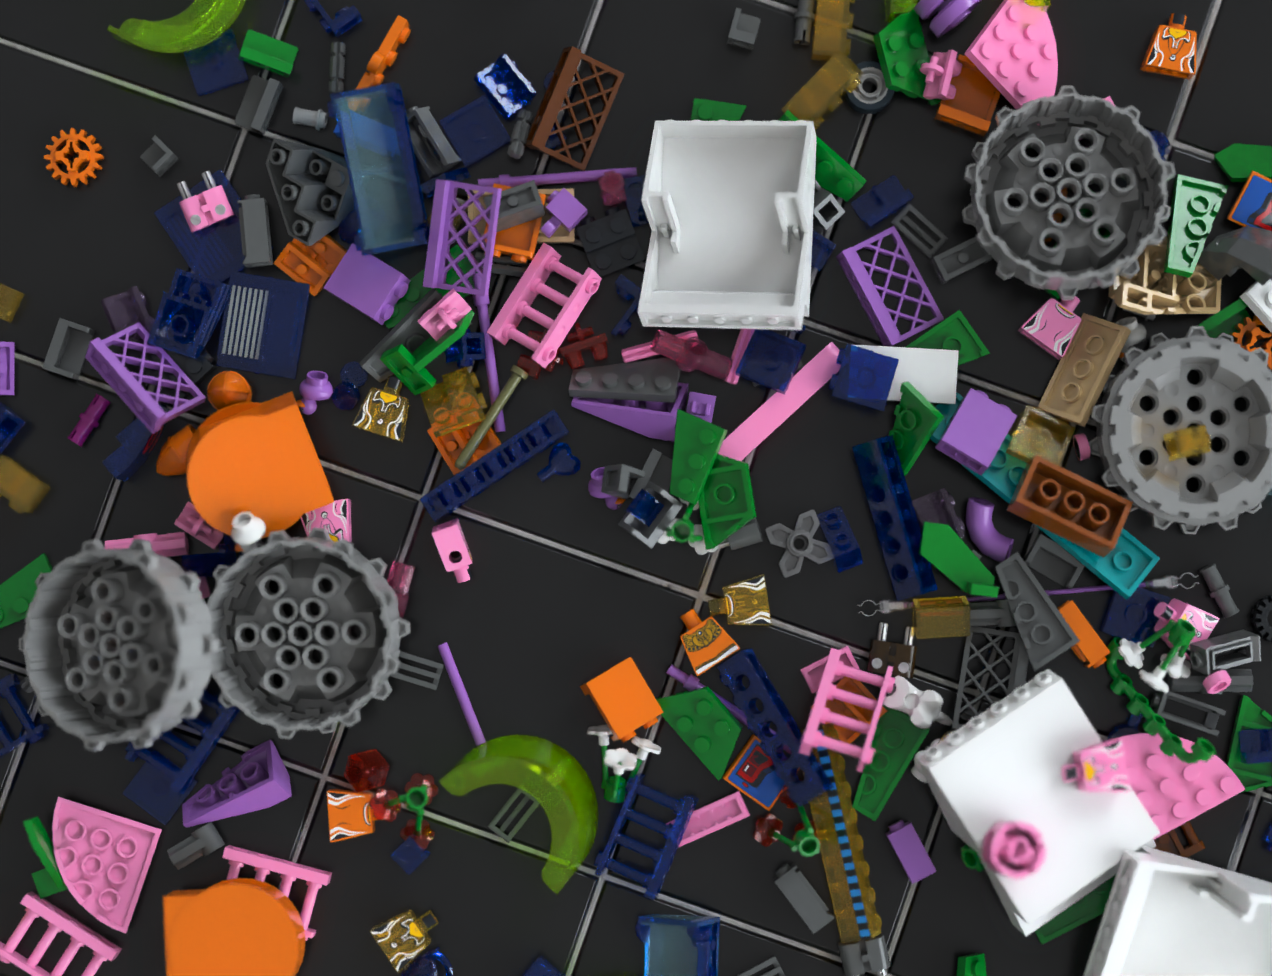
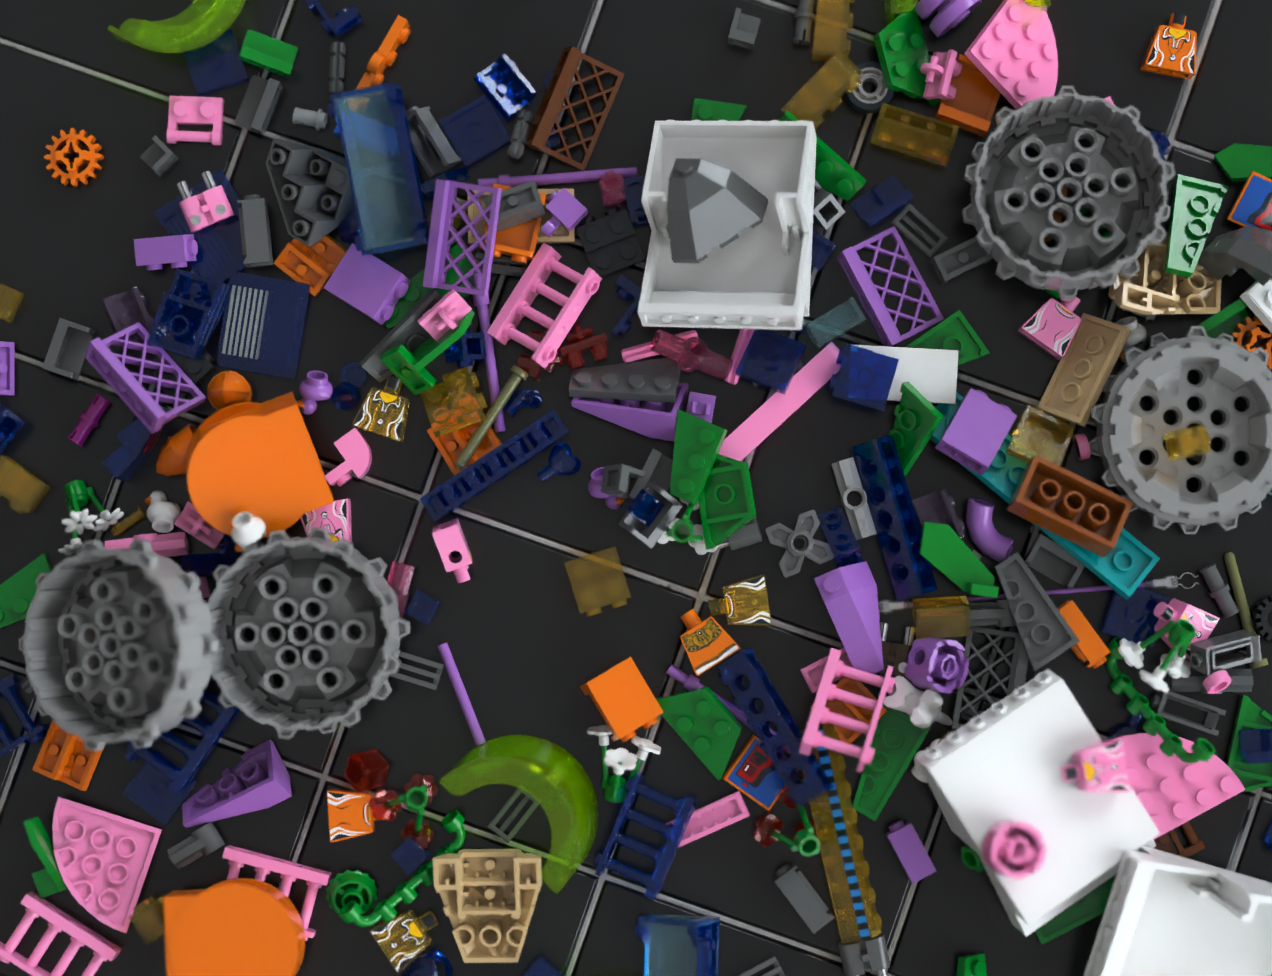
(66, 759): none -> orange slope
(77, 497): none -> plant
(129, 521): none -> clear yellow piece
(149, 919): none -> clear yellow brick
(160, 512): none -> white animal
(166, 249): none -> medium lavender brick
(195, 111): none -> bright pink plate
(350, 887): none -> green piece
(357, 456): none -> bright pink brick
(405, 891): none -> green bar
(422, 607): none -> clear blue tile
(489, 900): none -> tan wedge
(522, 398): none -> clear blue arm
(598, 581): none -> clear yellow plate
(708, 208): none -> dark grey brick
(835, 323): none -> clear light blue panel
(848, 481): none -> light grey piece
(853, 607): none -> medium lavender wedge
(914, 134): none -> clear yellow brick
(937, 665): none -> medium lavender brick
(1241, 601): none -> olive bar

